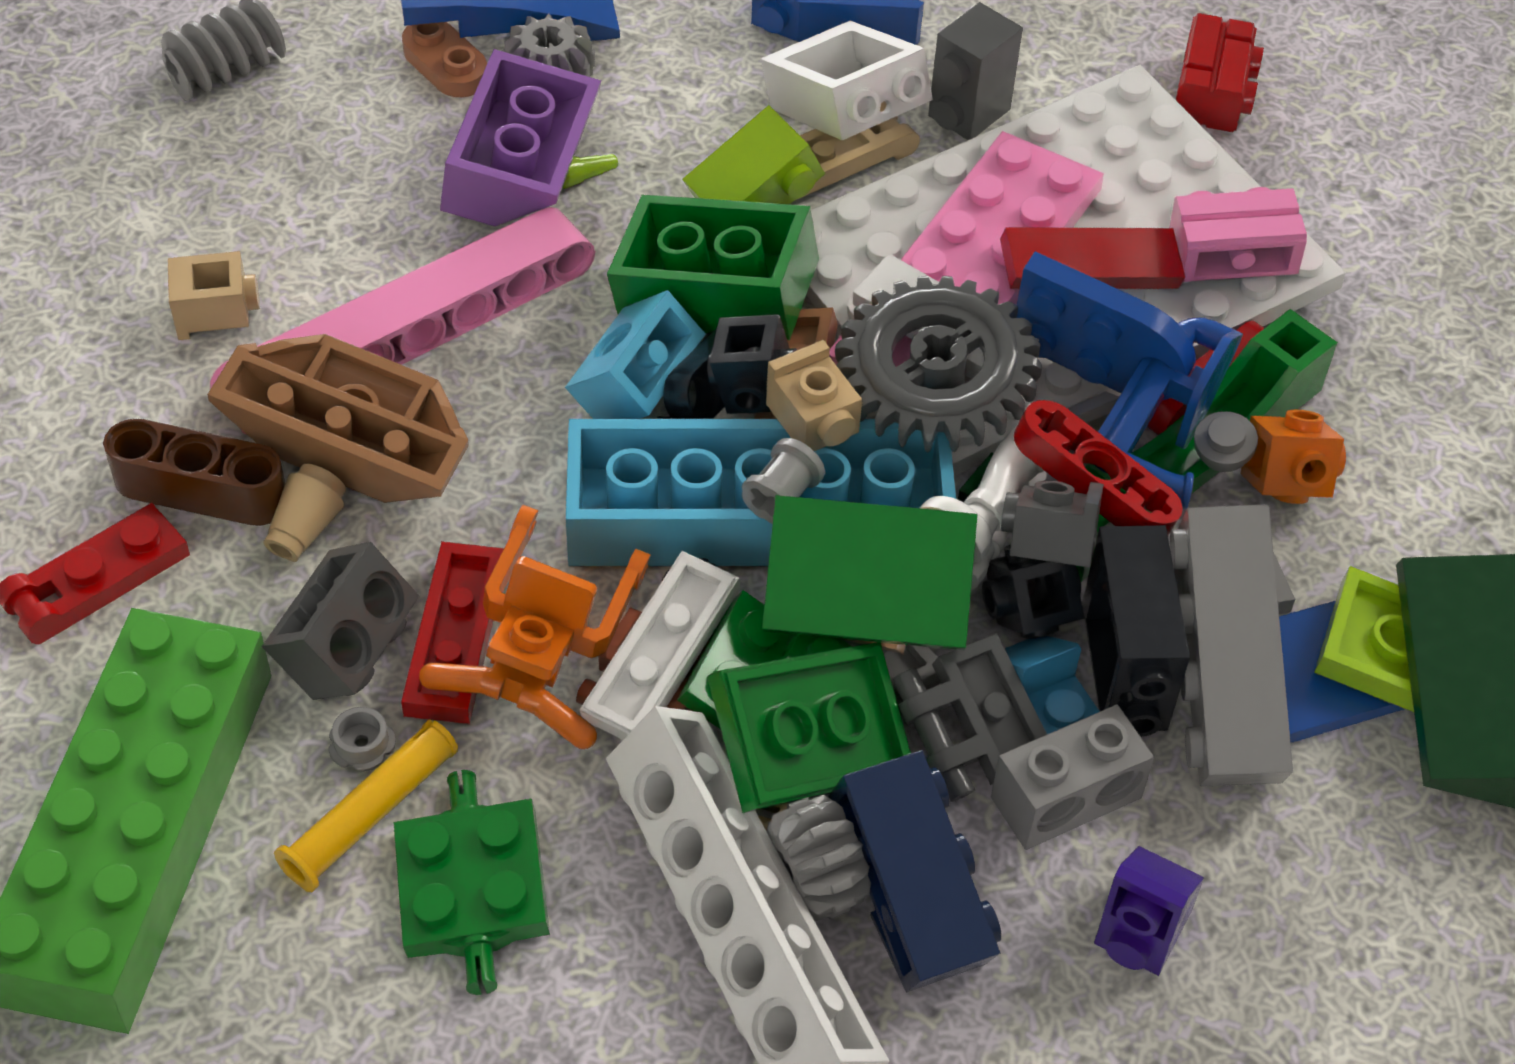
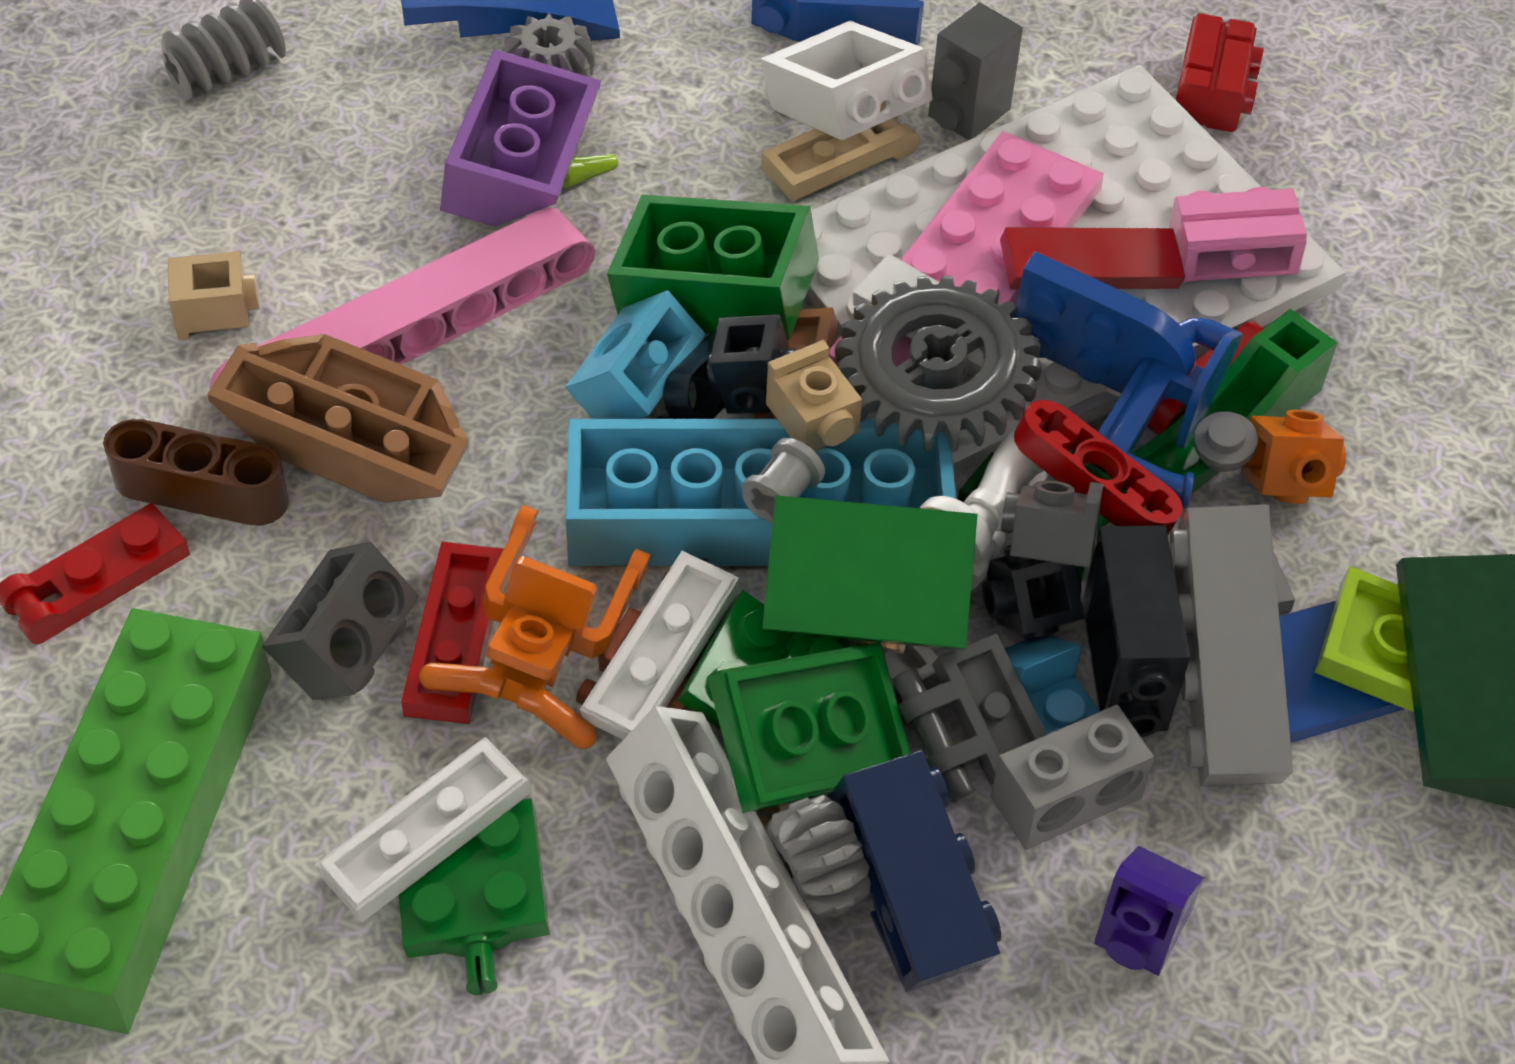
(304, 510): tan cone -> none
(360, 724): light grey plate -> none
(366, 805): yellow pin -> none
(423, 829): none -> white tile
(444, 58): nougat plate -> none
(758, 164): lime brick -> none

